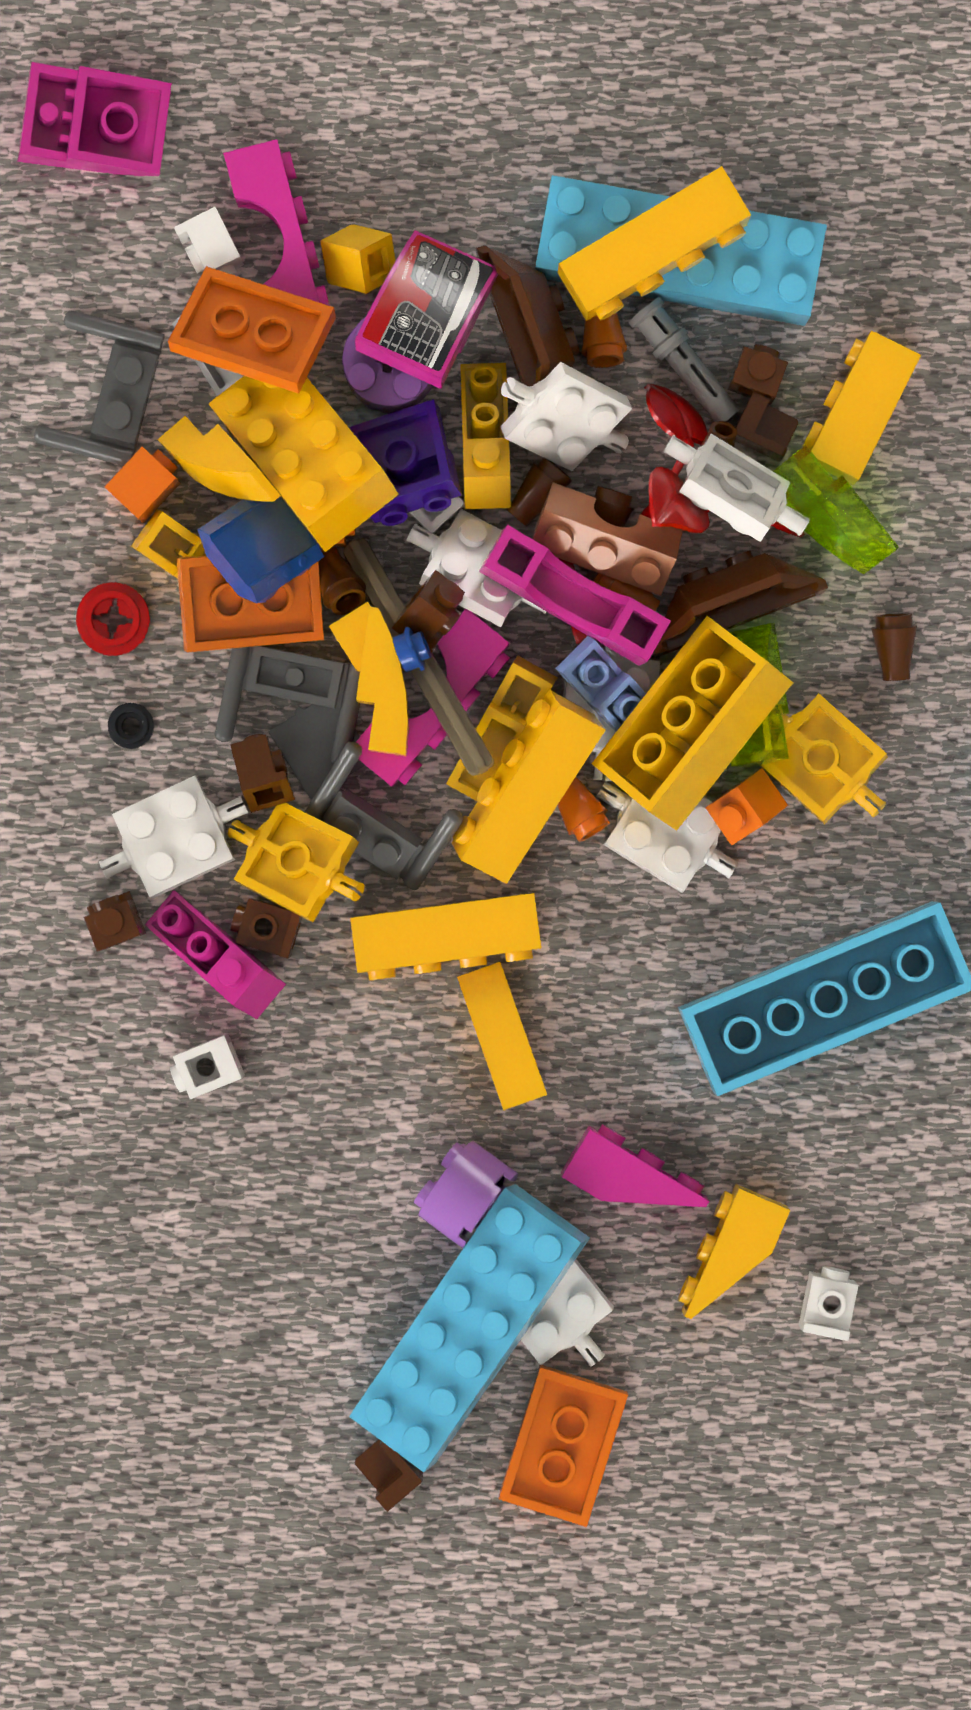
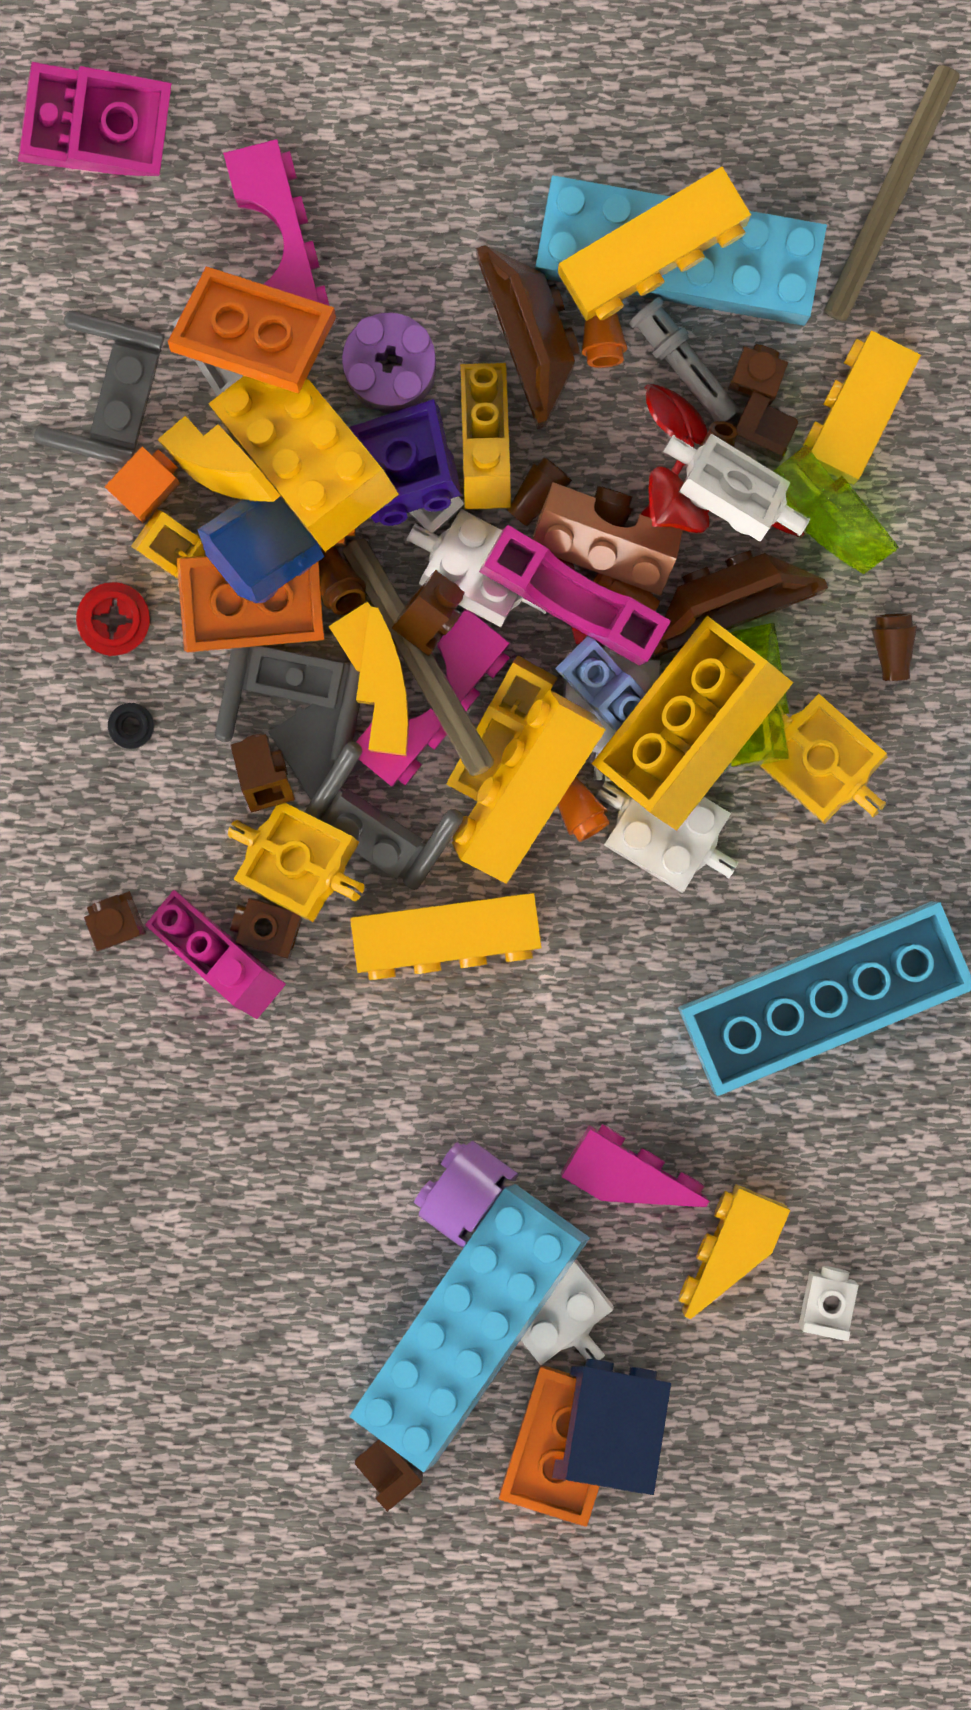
(173, 837): white plate -> none
(210, 243): white brick -> none
(226, 1062): white brick -> none
(358, 258): yellow panel -> none
(411, 649): blue plate -> none
(426, 309): slope -> none
(502, 1036): yellow slope -> none
(565, 416): white plate -> none
(615, 1428): none -> dark blue panel
(747, 806): orange brick -> none
(892, 193): none -> dark tan axle

